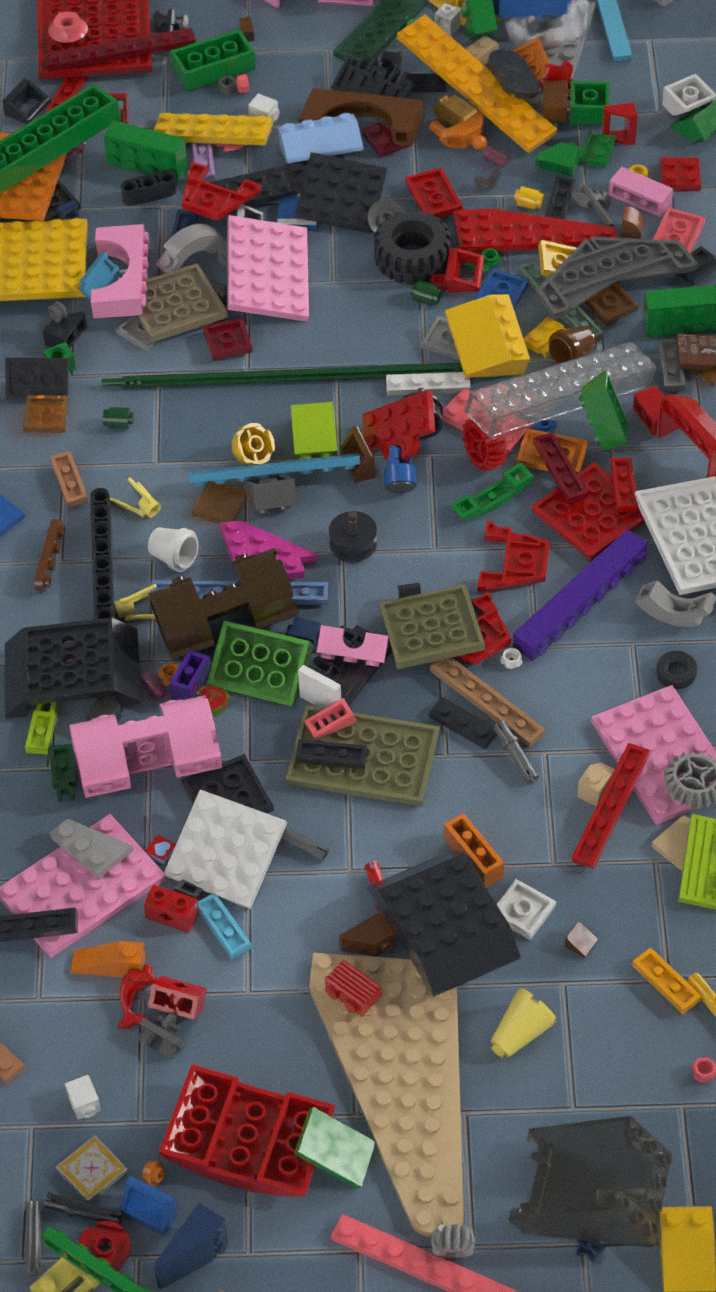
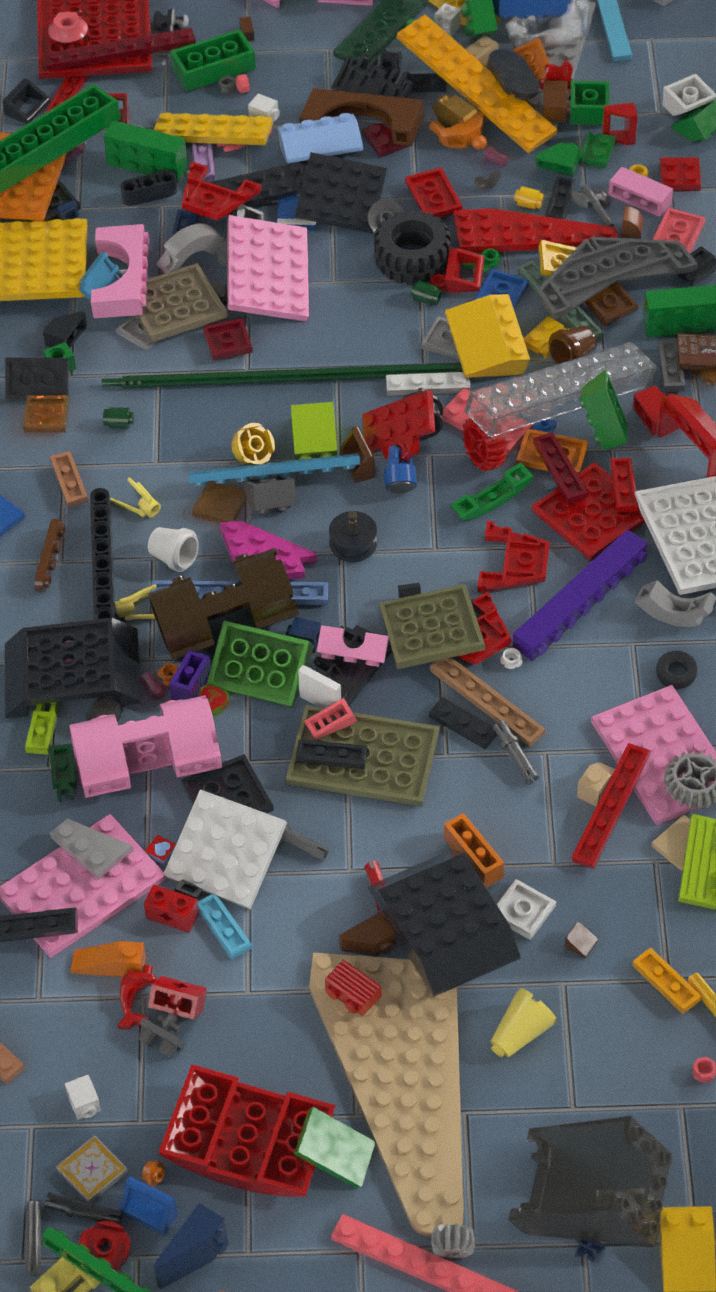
(57, 311): dark grey bush -> none

